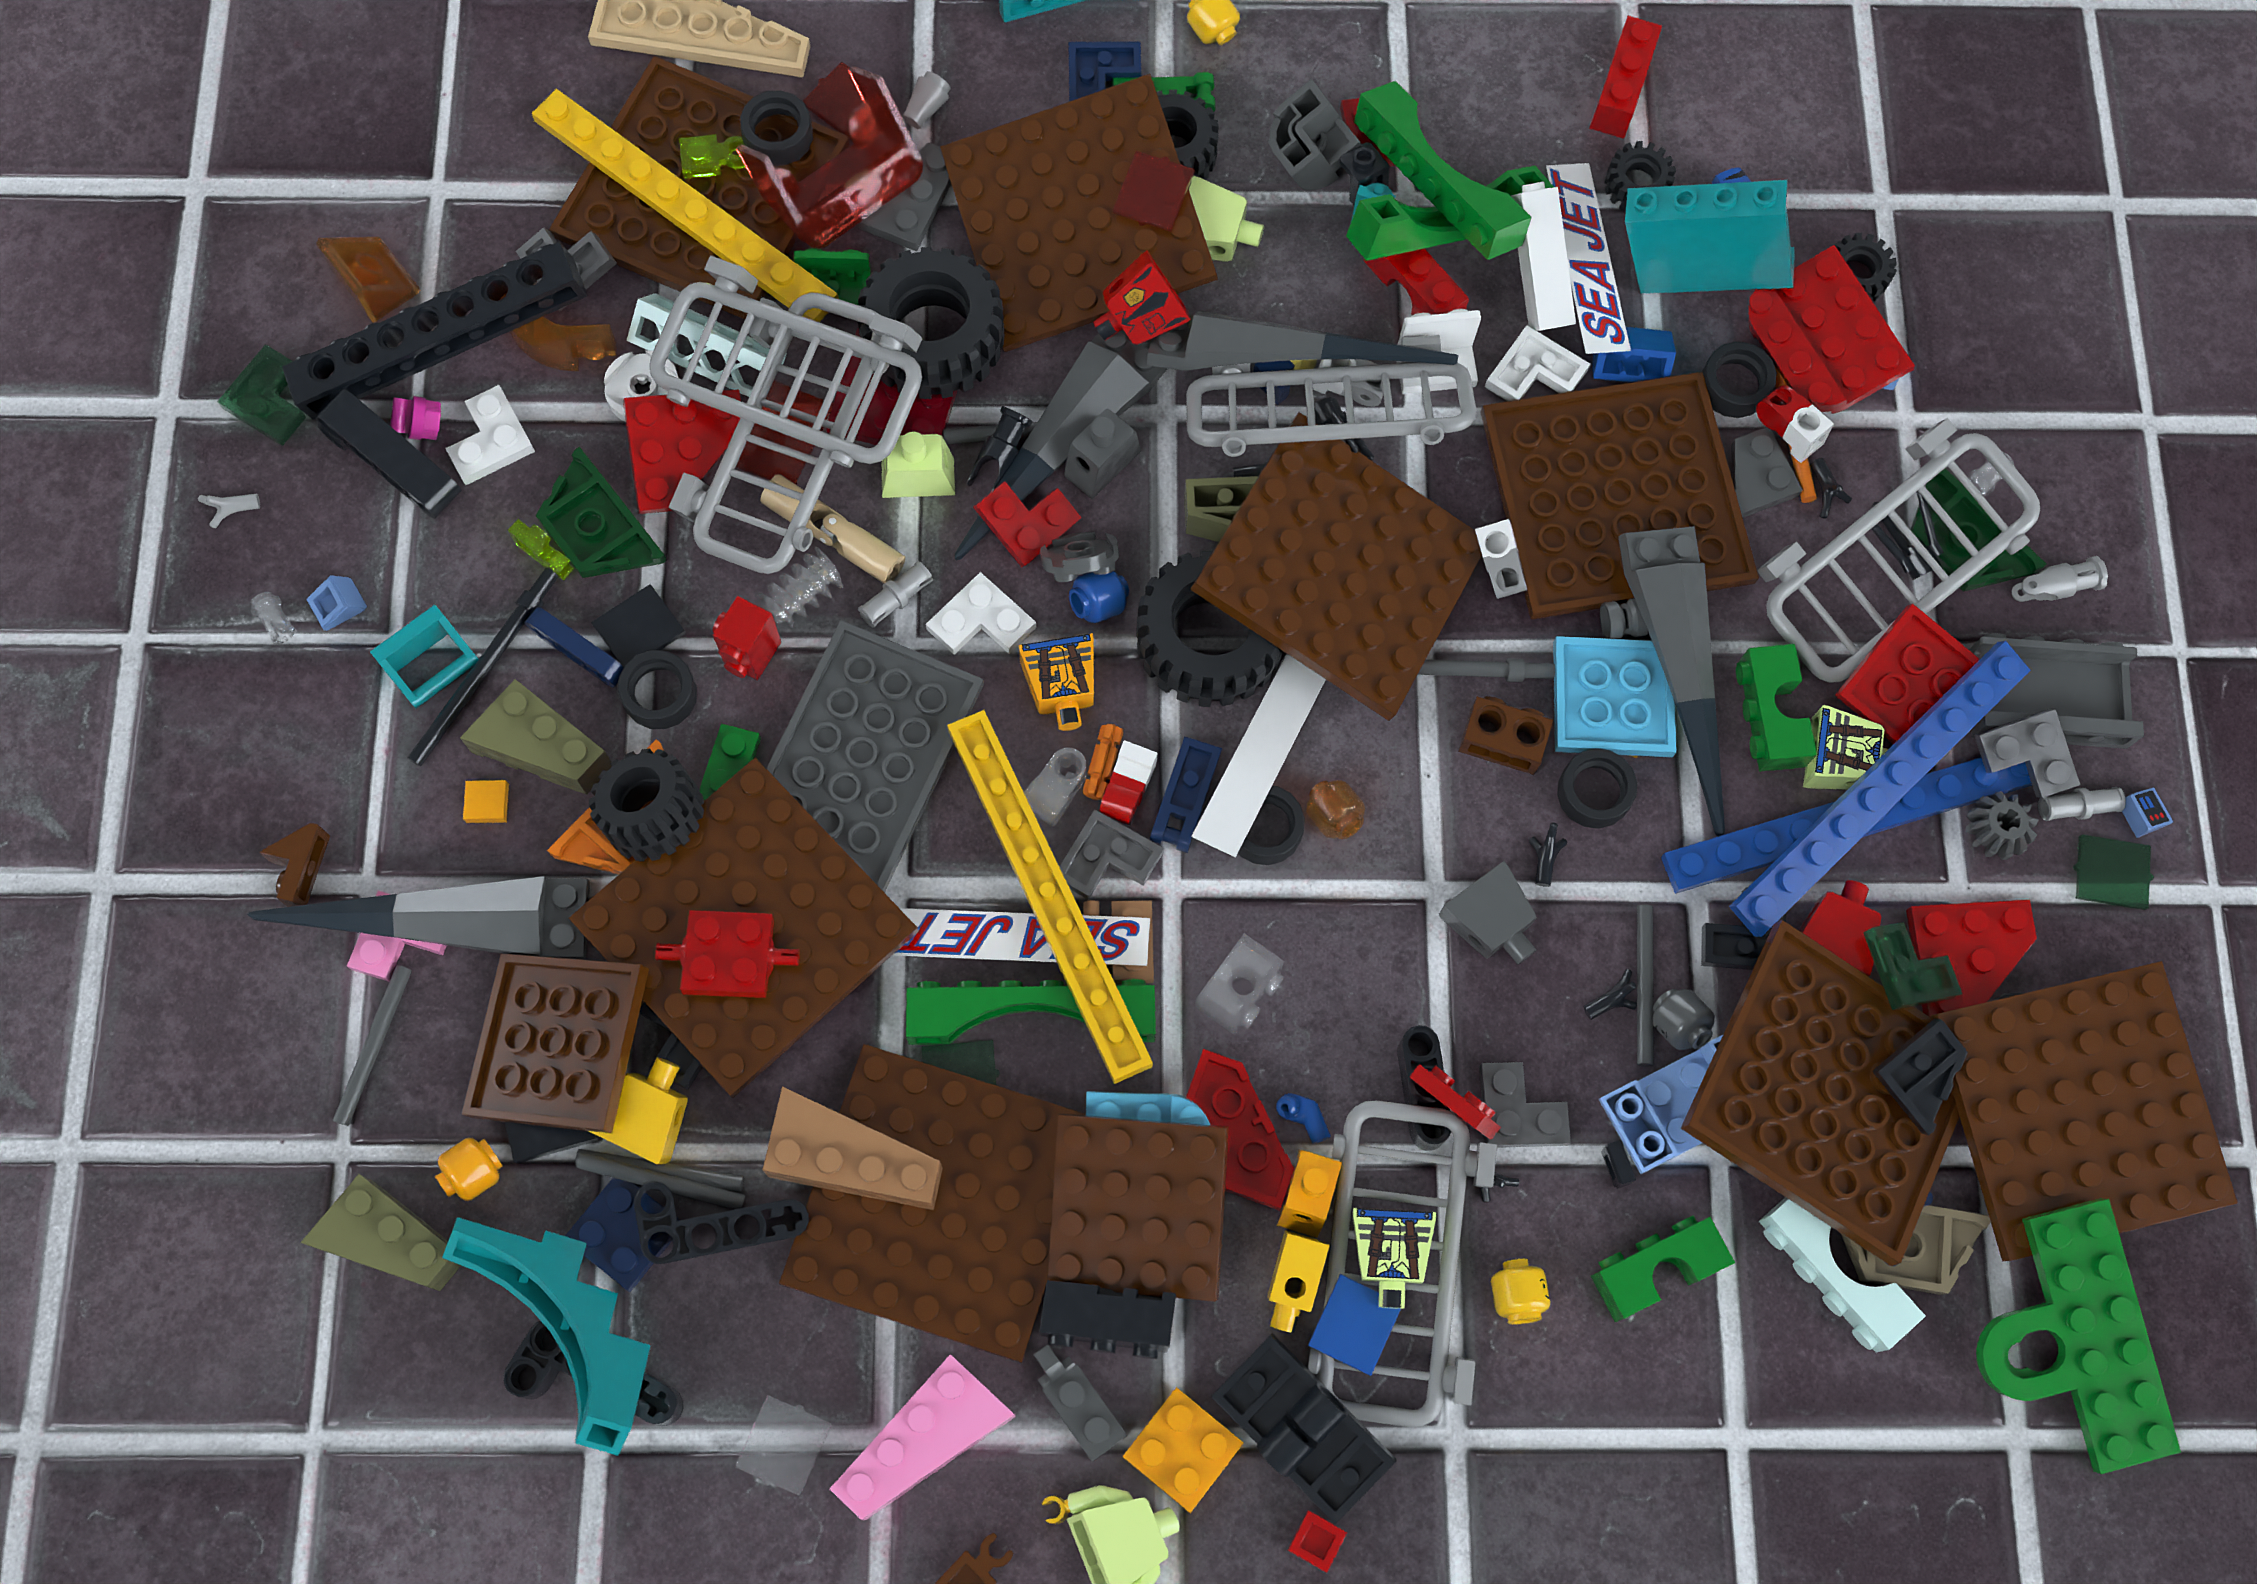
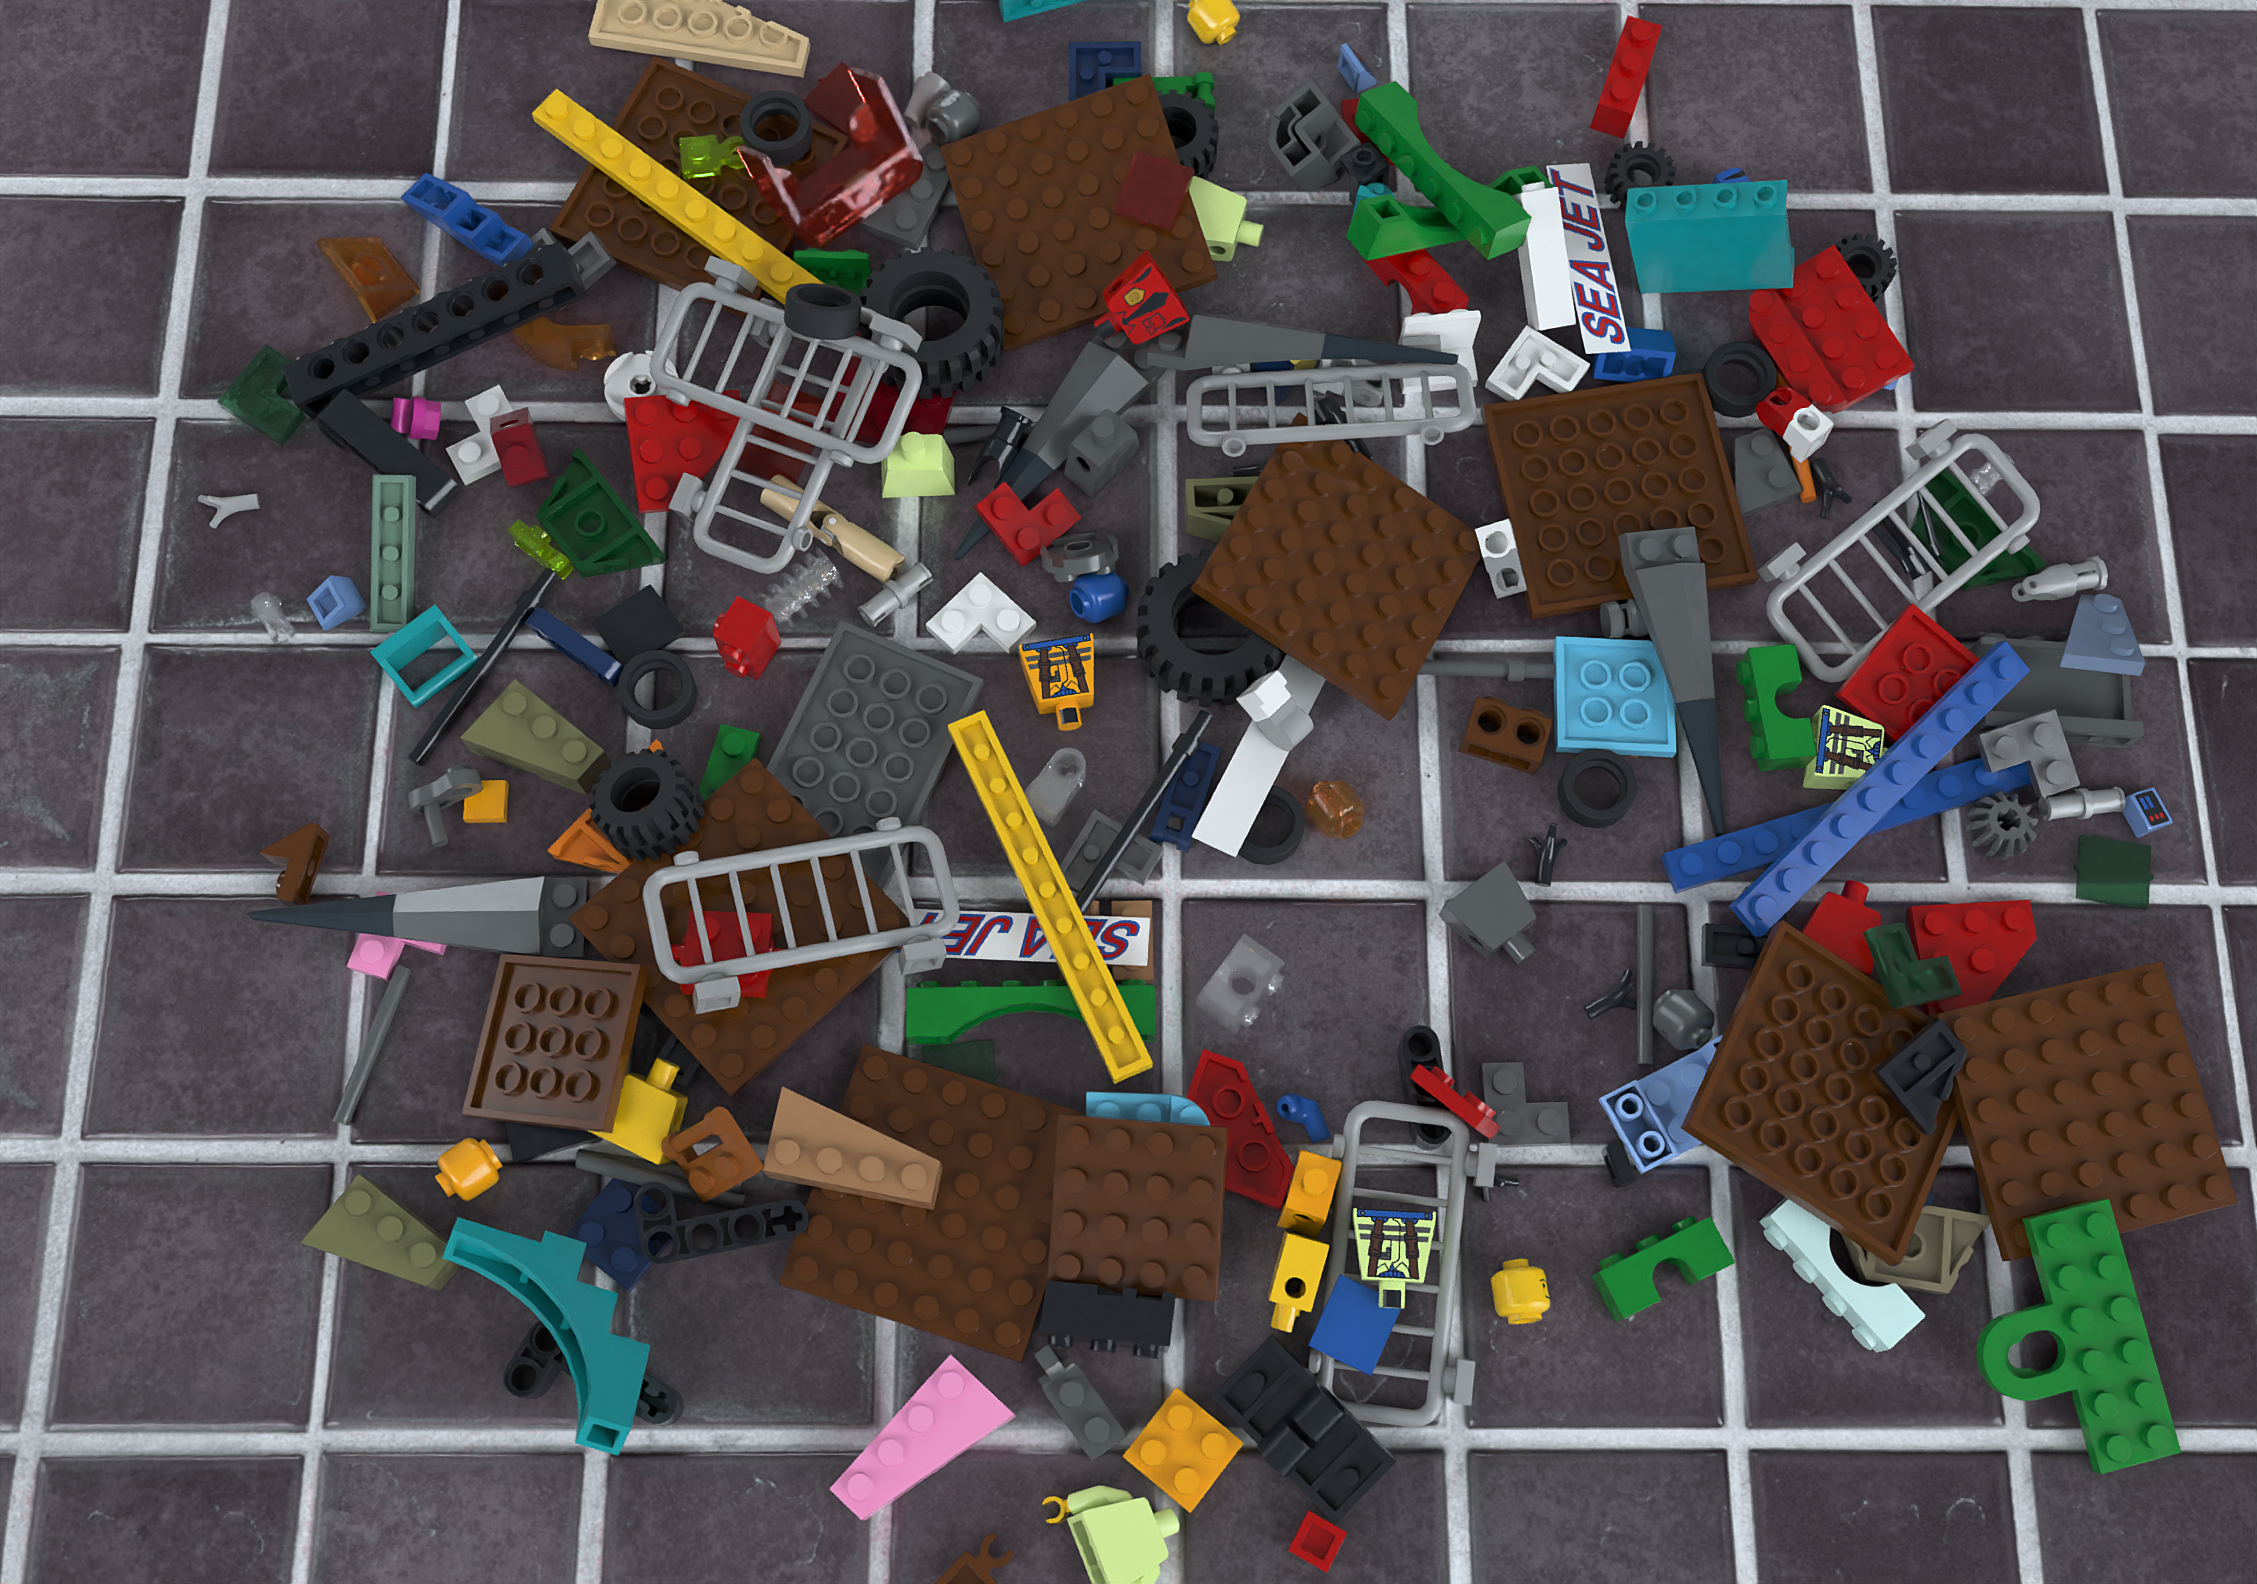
(392, 552): none -> sand green tile
(439, 795): none -> dark grey piece
(465, 220): none -> blue slope
(519, 448): none -> dark red torso
(719, 992): none -> light grey bar
(721, 339): light aqua fence -> none
(721, 1165): none -> dark orange plate
(783, 1445): clear piece -> none
(822, 311): none -> black tyre
(953, 116): none -> dark grey head
(1102, 761): orange axle -> none
(1128, 782): leg -> none
(1183, 749): none -> black bar
(1276, 711): none -> leg
(1355, 69): none -> medium blue slope
(2102, 638): none -> sand blue wing

